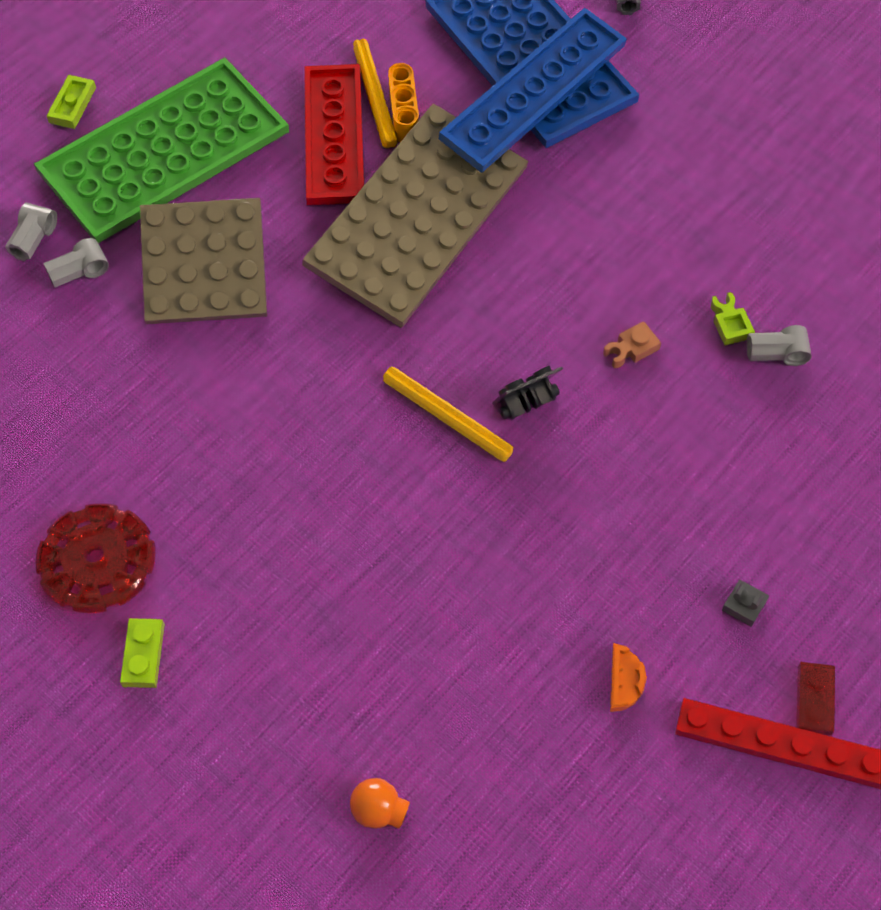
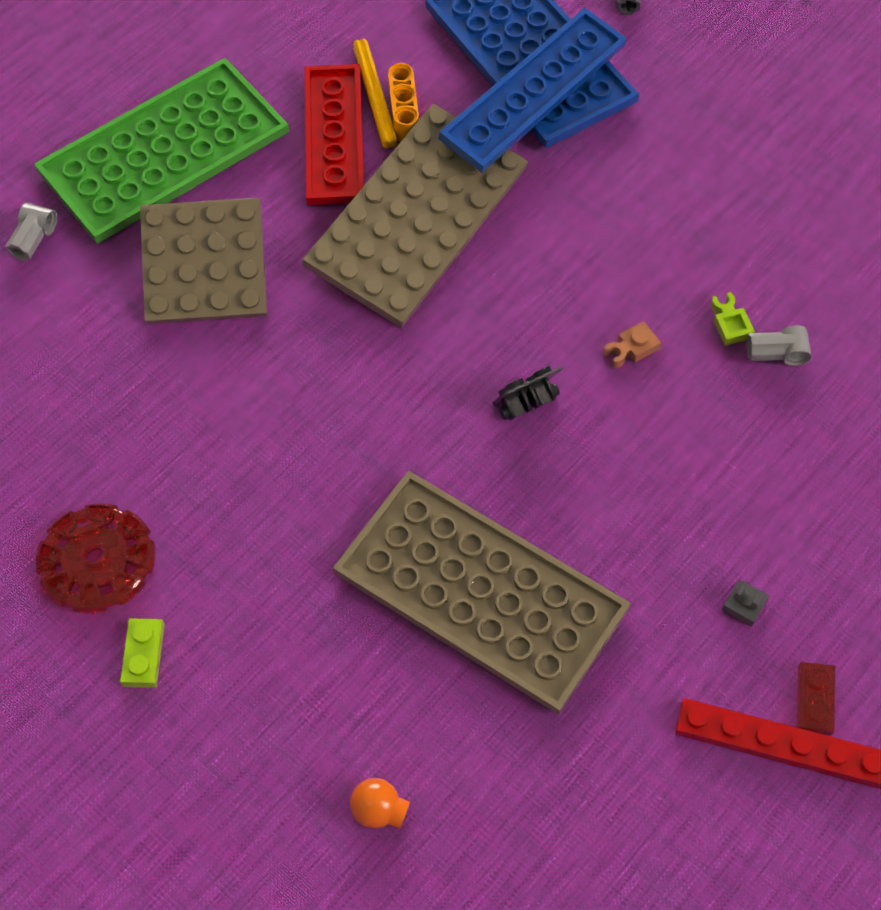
(71, 101): lime plate -> none
(85, 260): light grey piece -> none
(448, 414): yellow axle -> none
(483, 590): none -> dark tan plate
(627, 678): orange plate -> none

